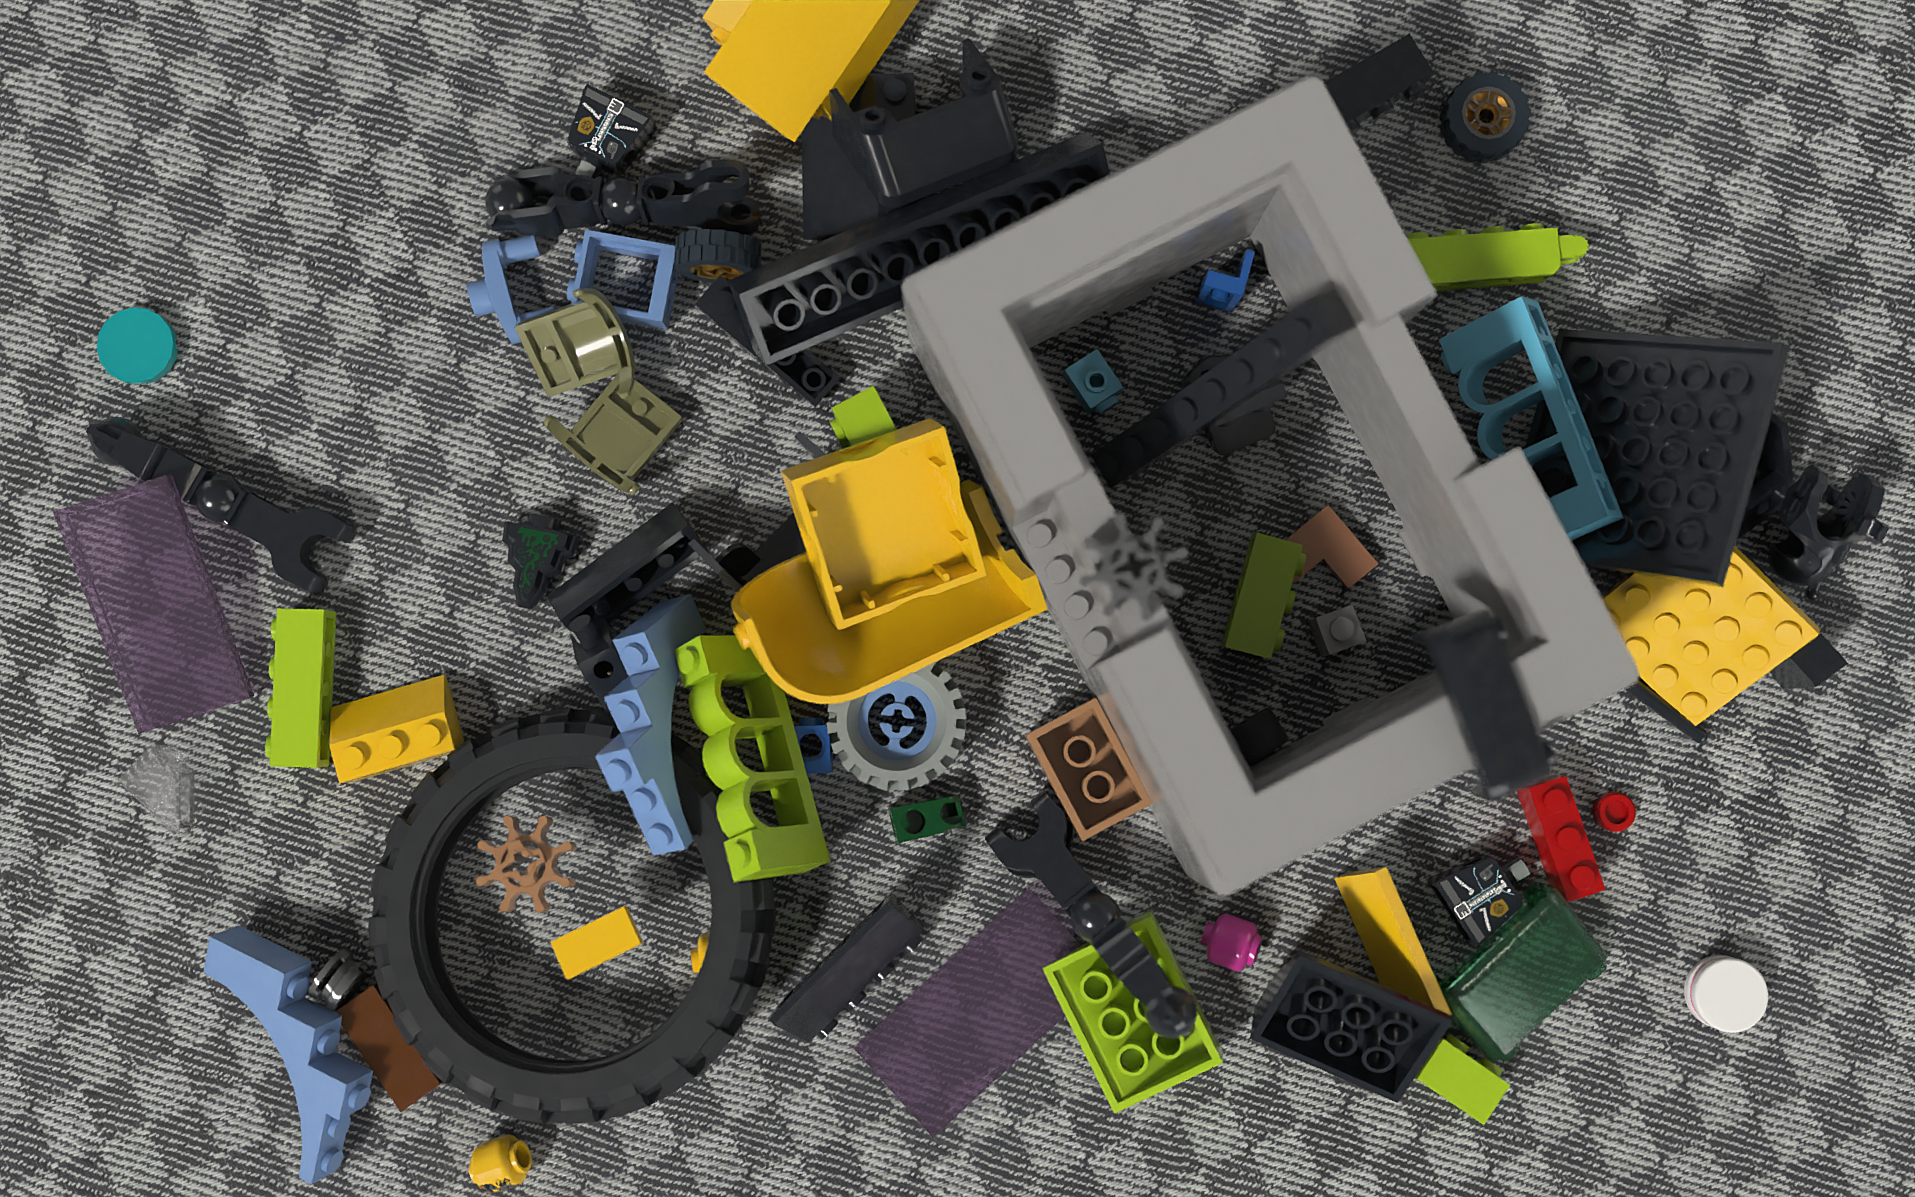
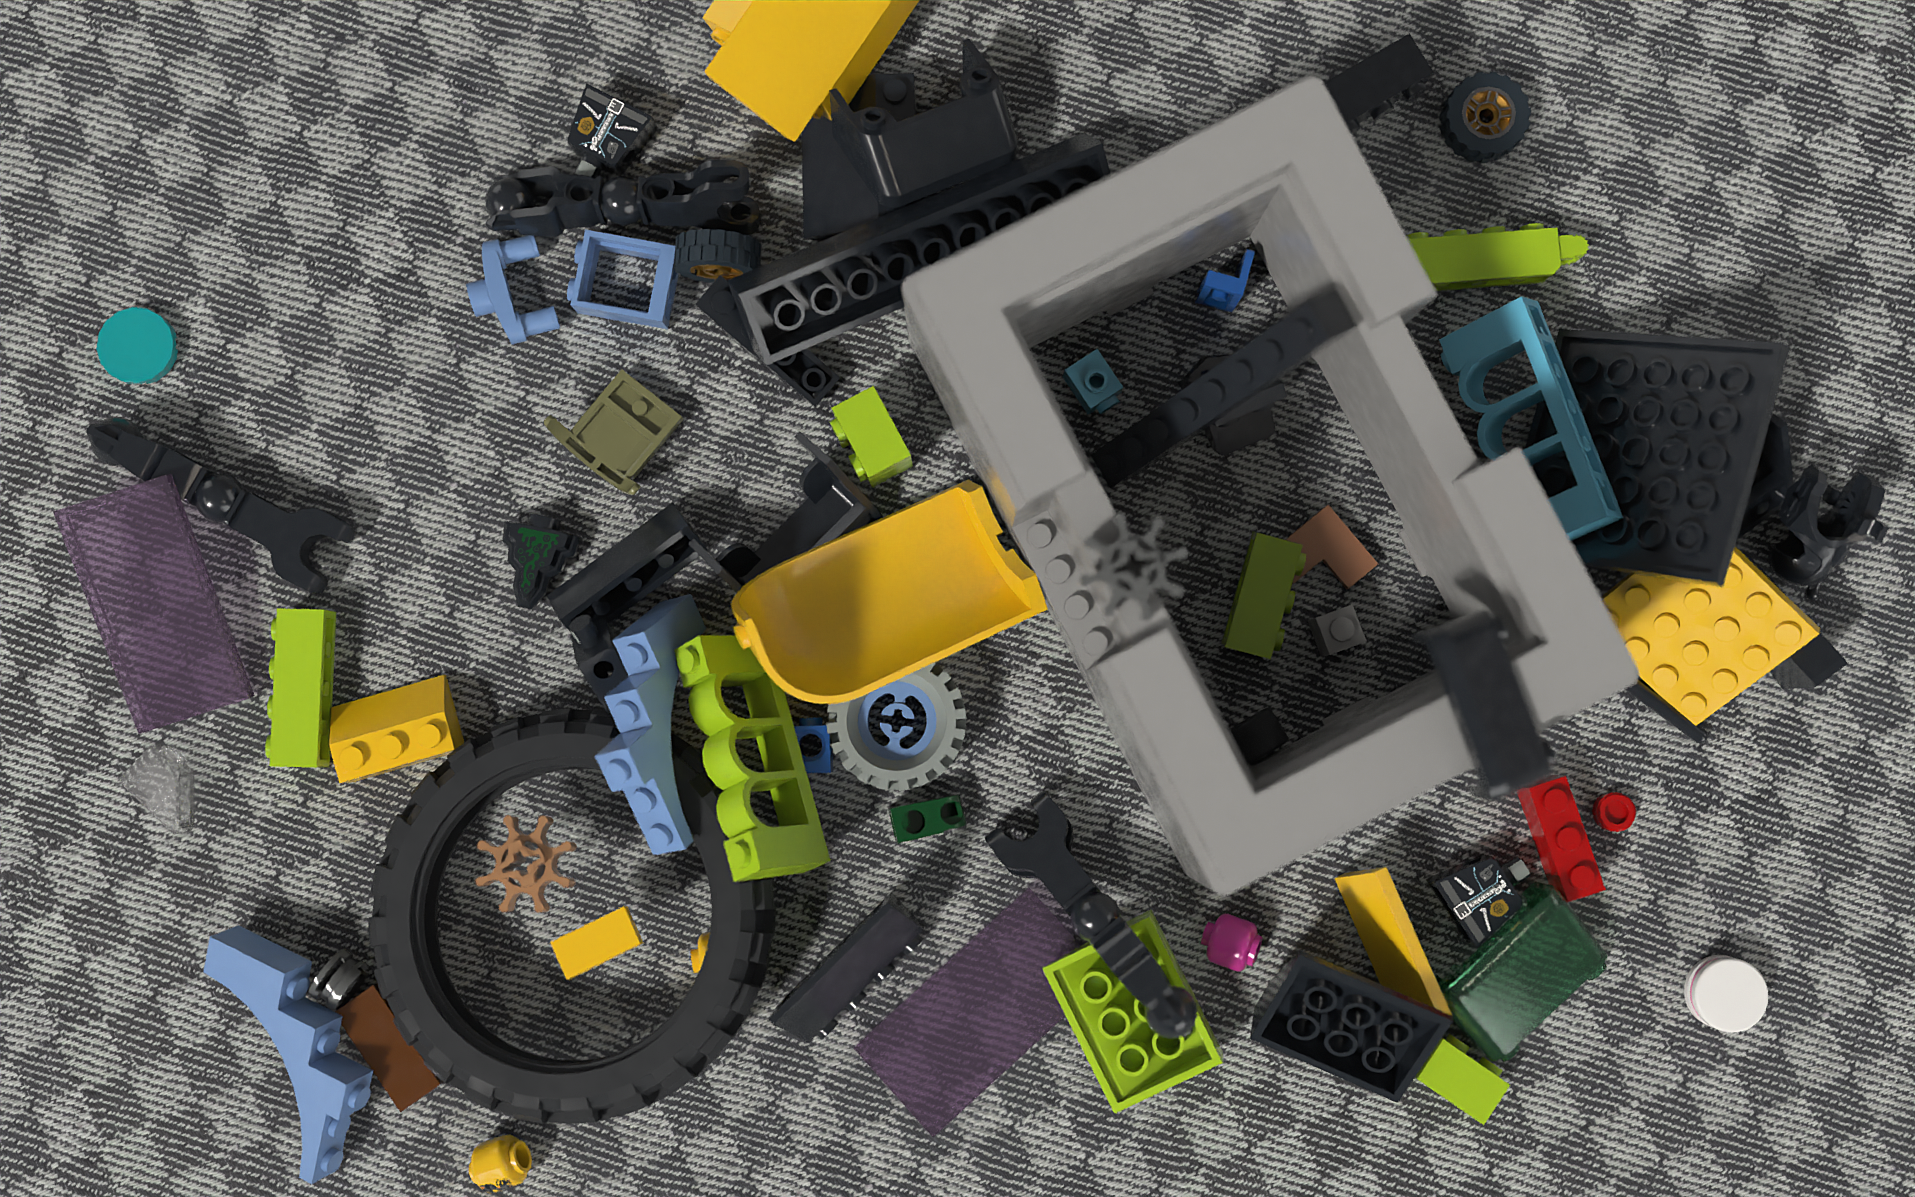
(579, 344): olive piece -> none
(884, 522): yellow tile -> none
(1088, 769): medium nougat brick -> none

